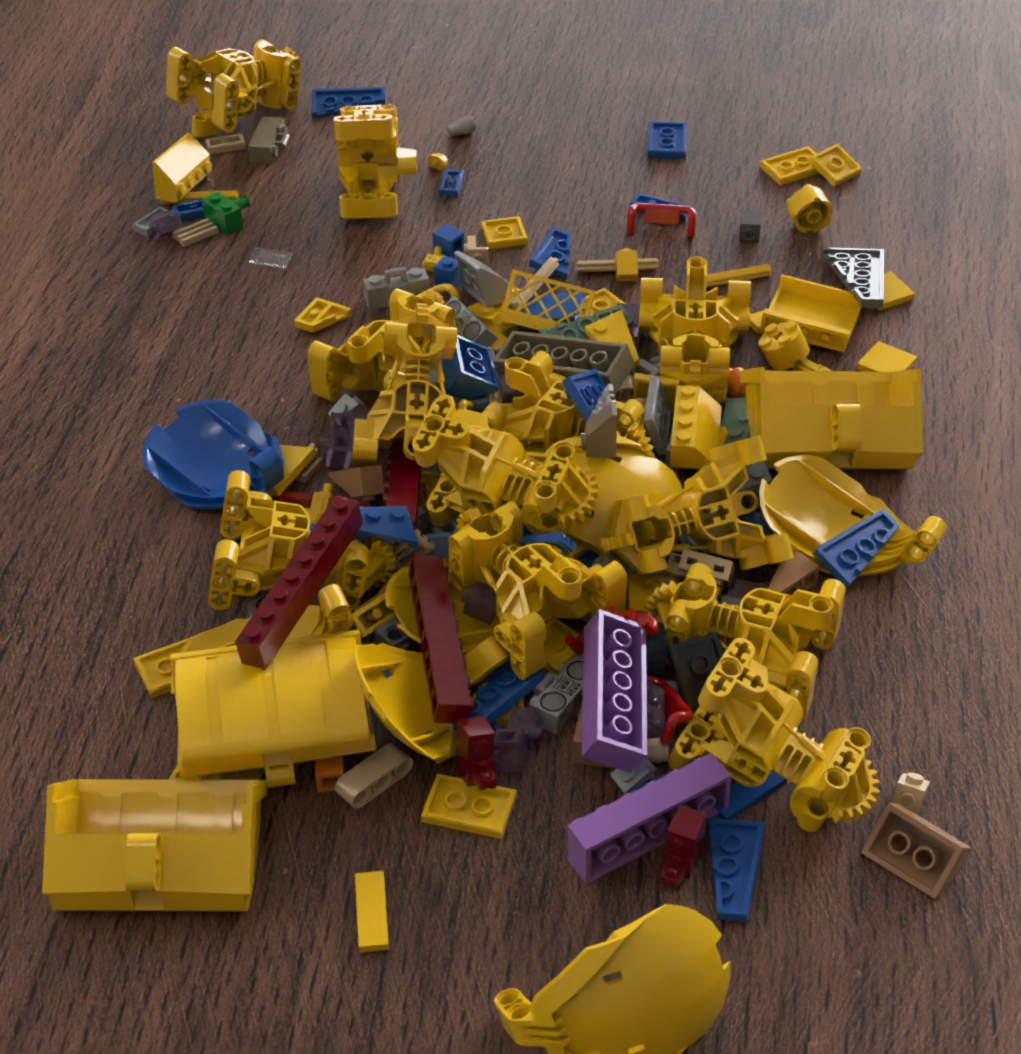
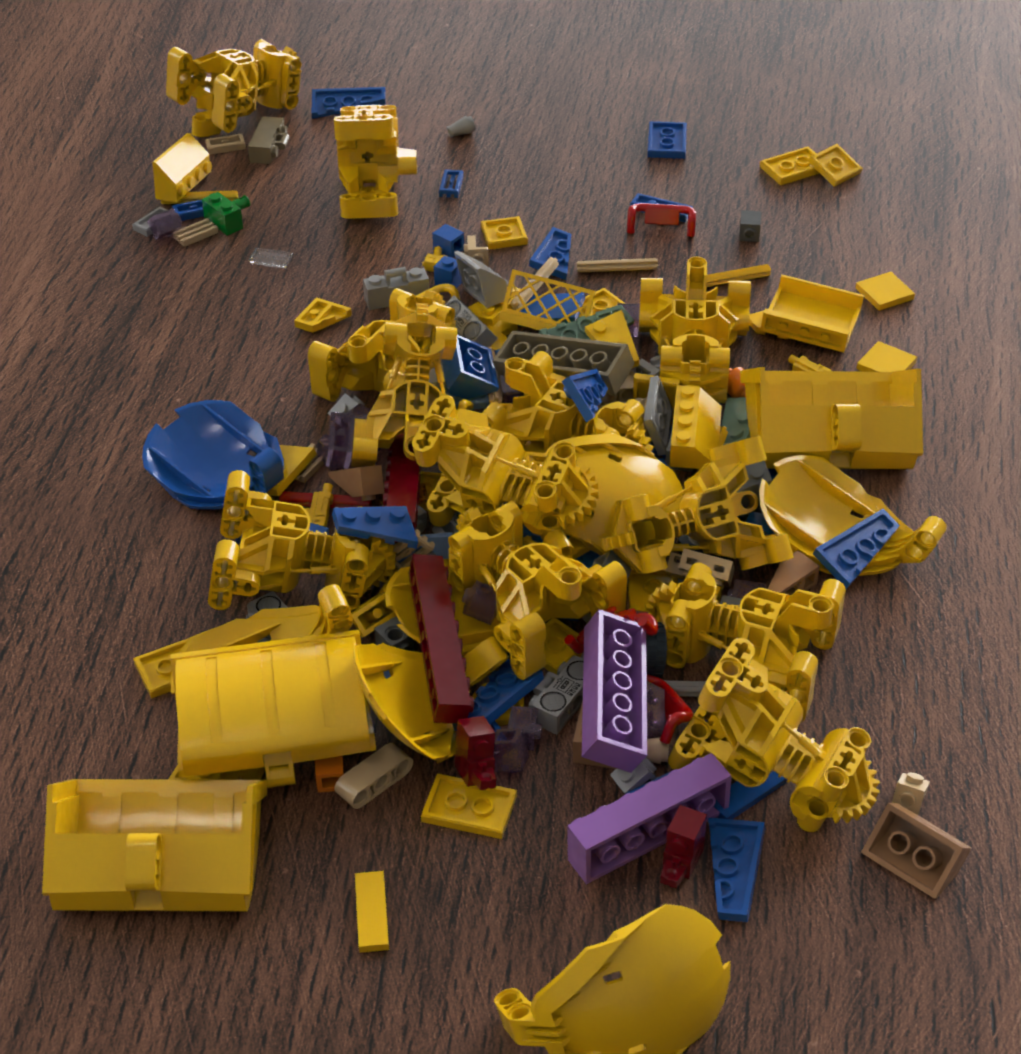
(299, 583): dark red brick -> none
(437, 161): yellow piece -> none
(555, 539): blue tile -> none
(602, 427): dark tan wedge -> none
(626, 265): yellow brick -> none
(692, 665): black tile -> none
(783, 345): yellow brick -> none
(809, 209): yellow brick -> none
(860, 272): wing -> none

